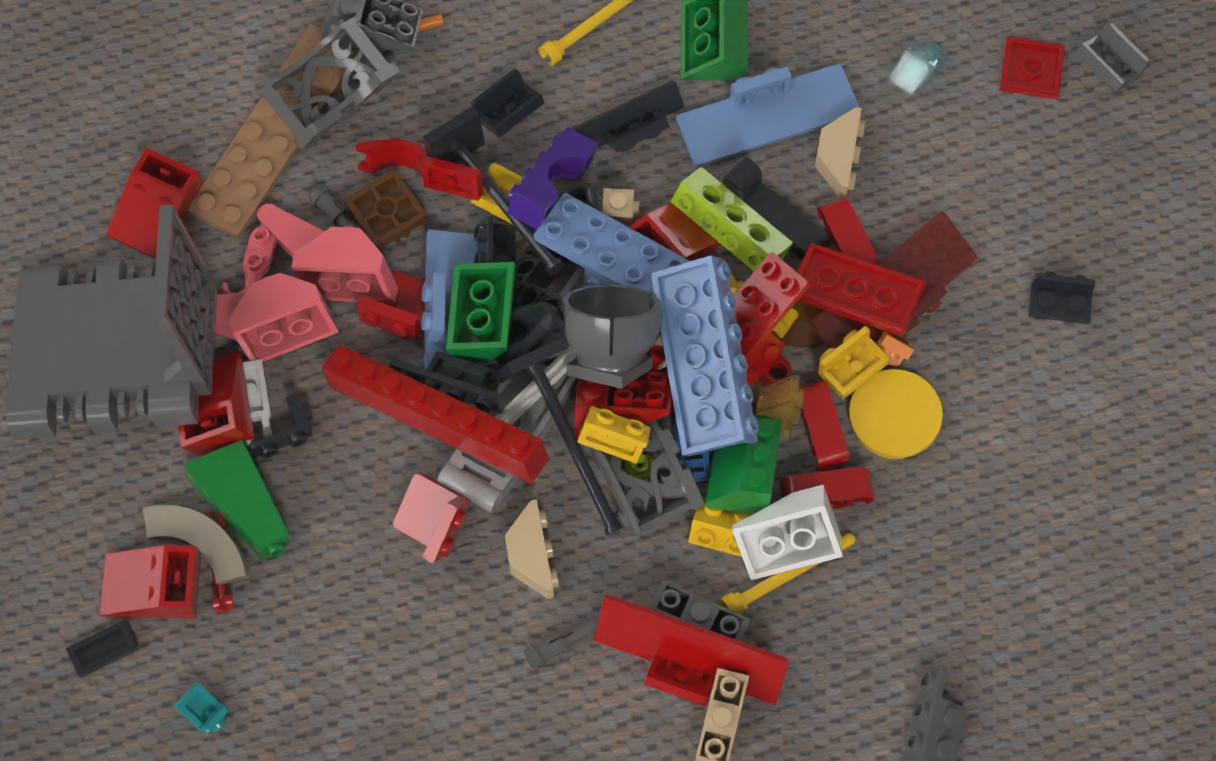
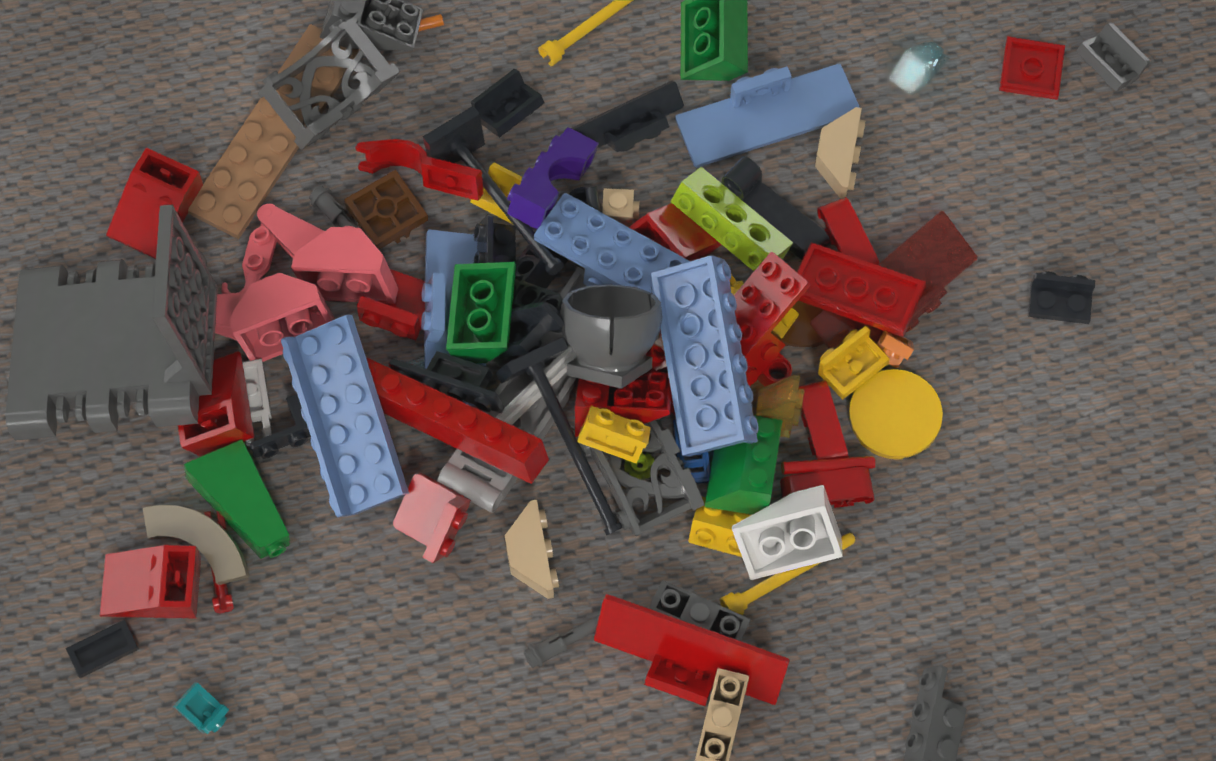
(344, 417): none -> medium blue bracket
(811, 466): none -> red bar

